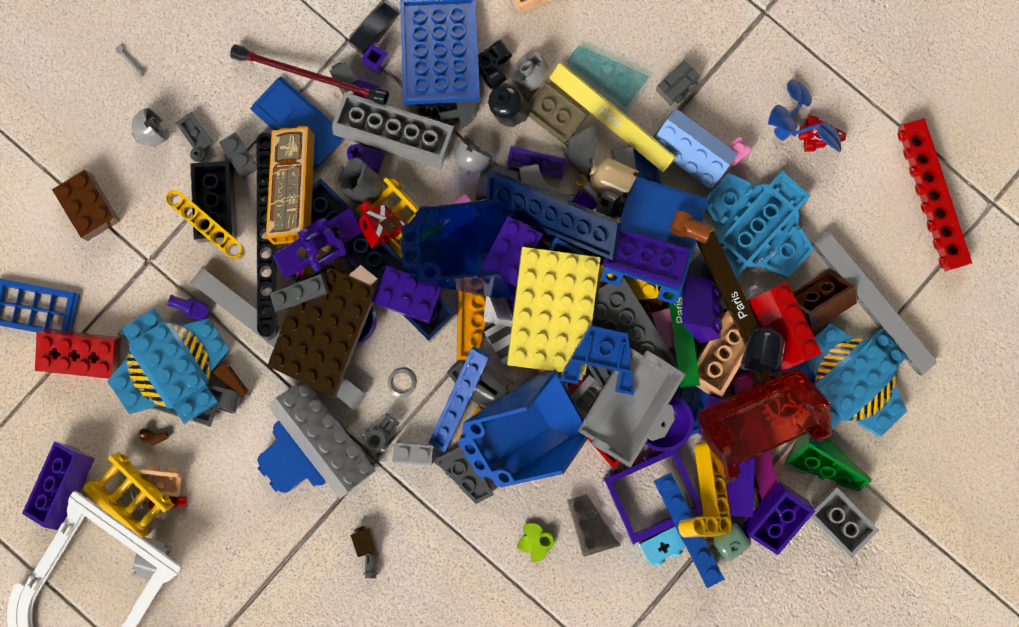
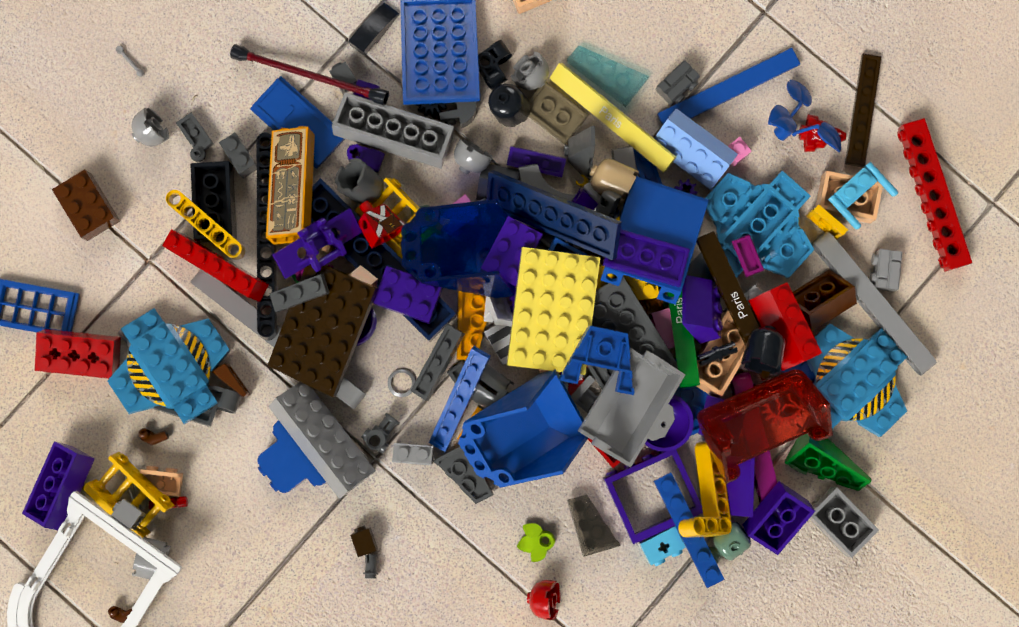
(118, 614): none -> reddish brown arm
(128, 514): none -> light grey brick
(190, 307): dark purple arm -> none
(215, 265): none -> red brick
(375, 59): dark purple brick -> none
(437, 362): none -> dark grey plate
(544, 598): none -> red cylinder
(684, 225): dark orange piece -> none
(685, 185): none -> dark purple gear
(717, 353): none -> black pin
(734, 86): none -> blue tile
(747, 255): none -> magenta tile
(826, 221): none -> yellow tile
(856, 188): none -> medium azure plate
(863, 110): none -> dark brown tile
(863, 209): none -> light nougat brick
(886, 269): none -> light grey brick

